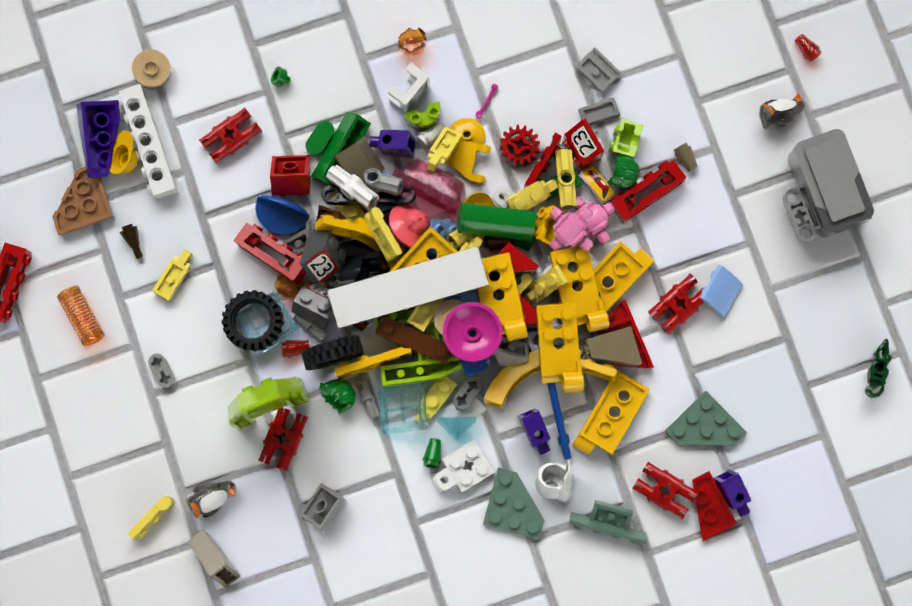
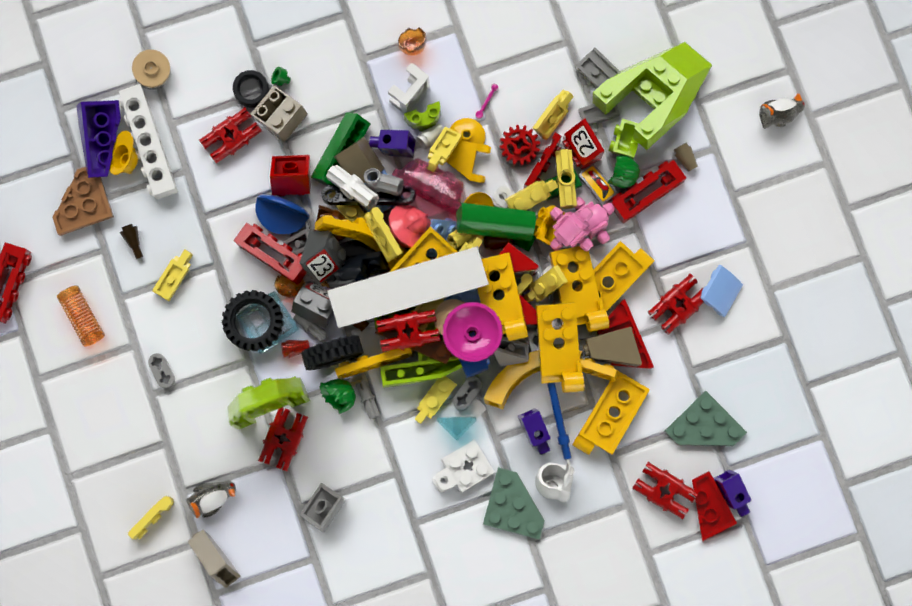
(250, 74): none -> black tyre
(279, 113): none -> dark tan slope
(320, 138): green tile -> none
(400, 322): none -> red pin
(402, 408): clear light blue piece -> none
(432, 455): green cone -> none
(553, 115): none -> light yellow hinge
(609, 520): sand green bracket -> none
(664, 82): none -> lime wedge
(808, 48): clear red cone -> none
(828, 187): light grey piece -> none
(878, 371): dark green animal -> none

